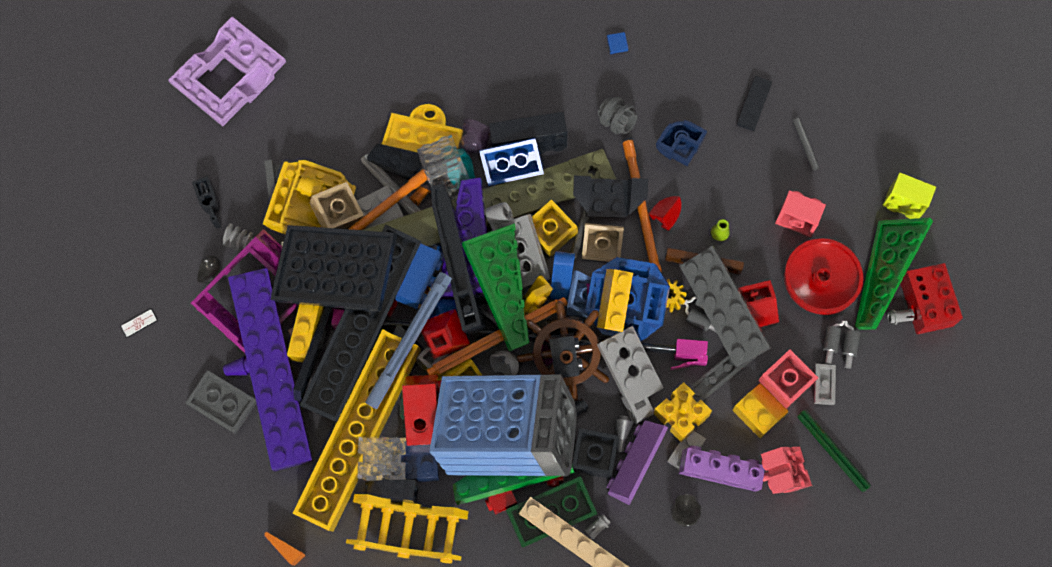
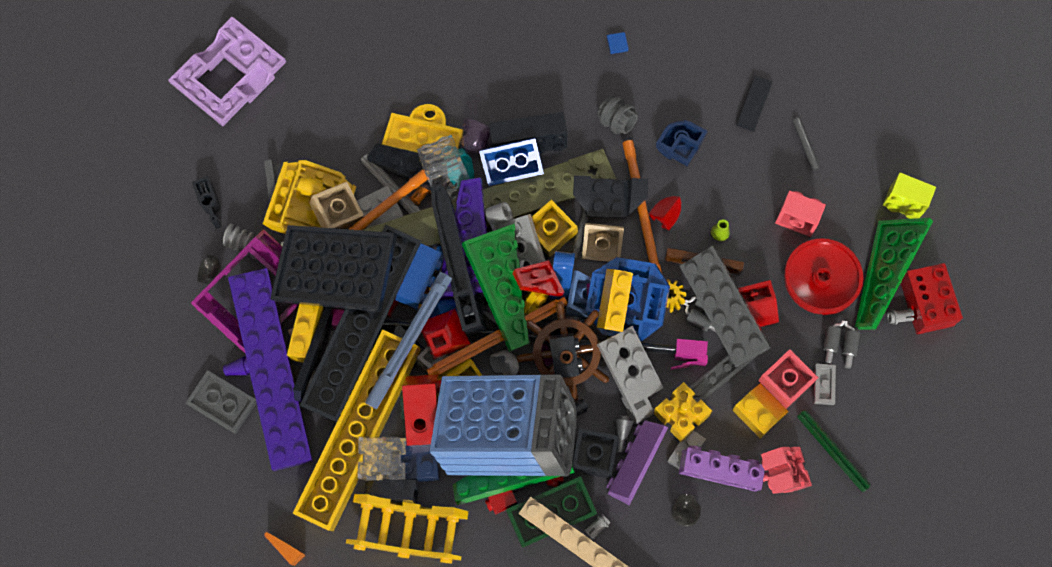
(138, 323): white sticker -> none
(538, 279): none -> red wing

